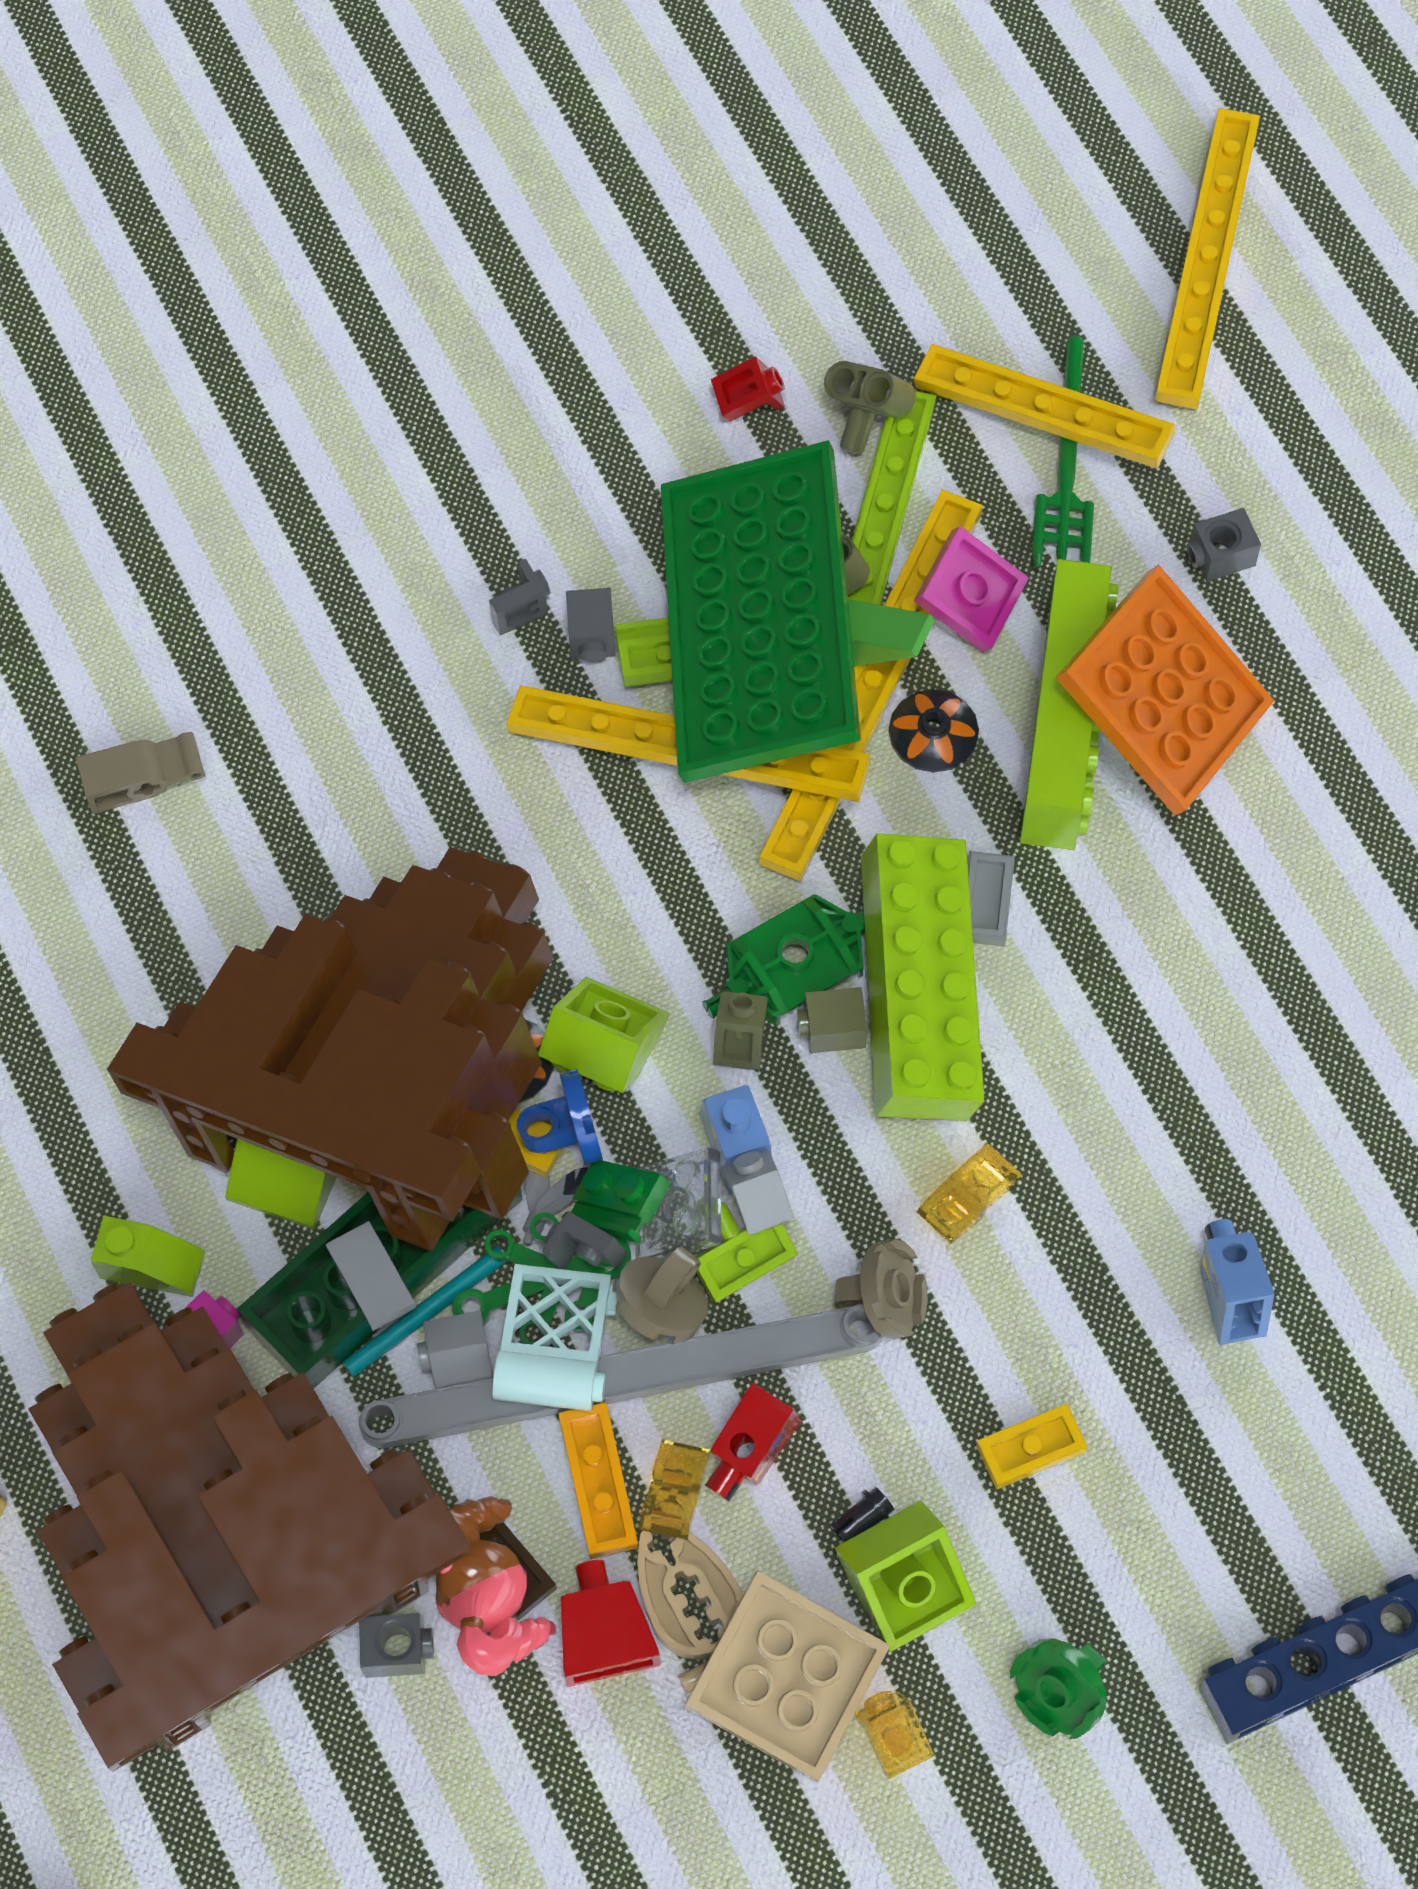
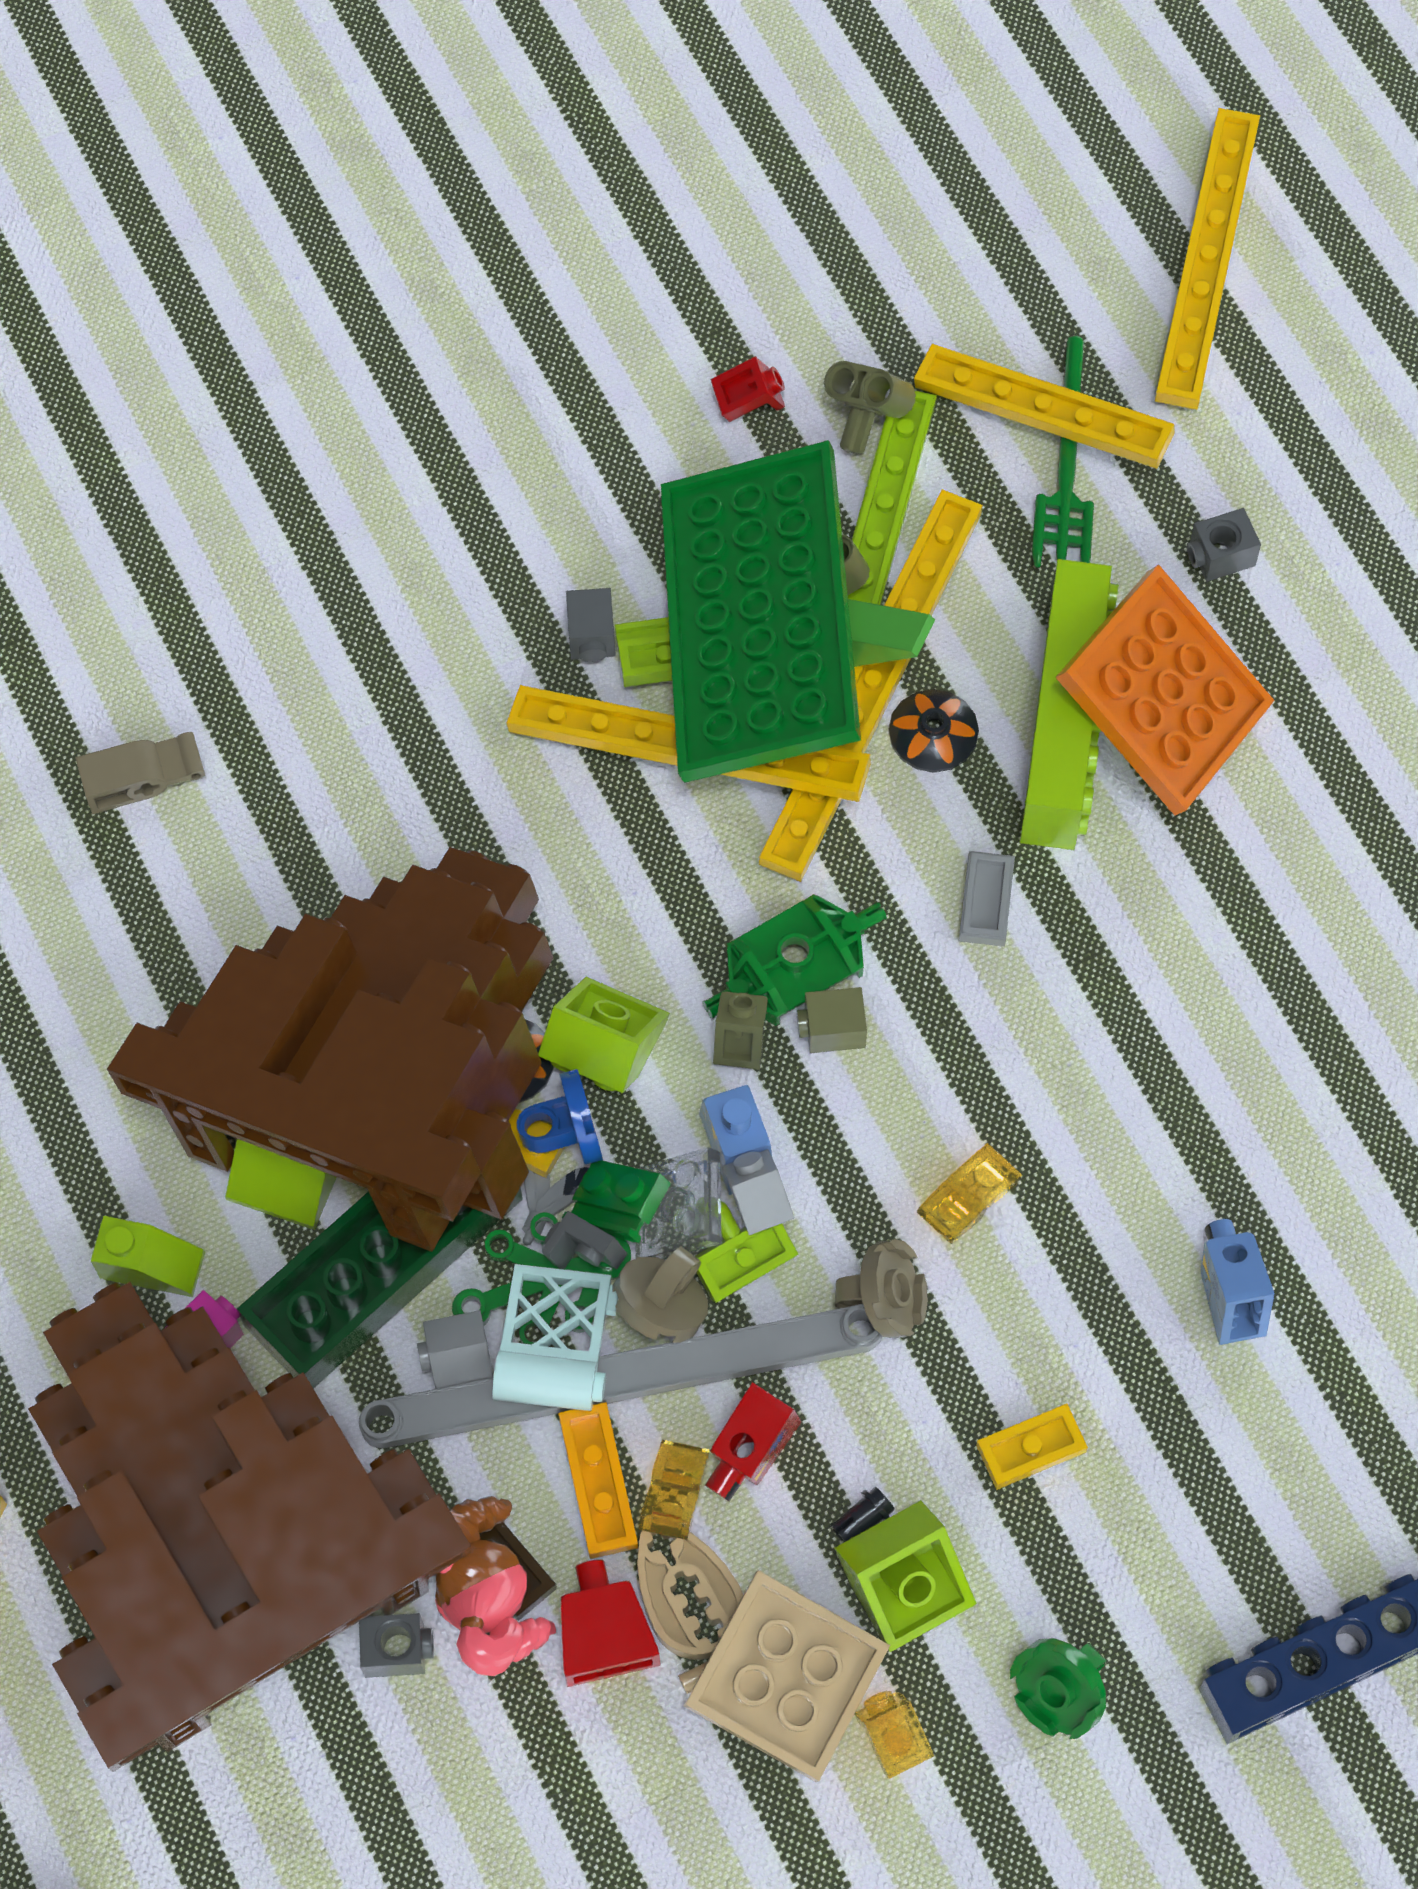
(370, 1276): light grey tile -> none
(423, 1312): teal bar -> none
(520, 604): dark grey bracket -> none
(921, 978): lime brick -> none
(971, 589): dark pink plate -> none

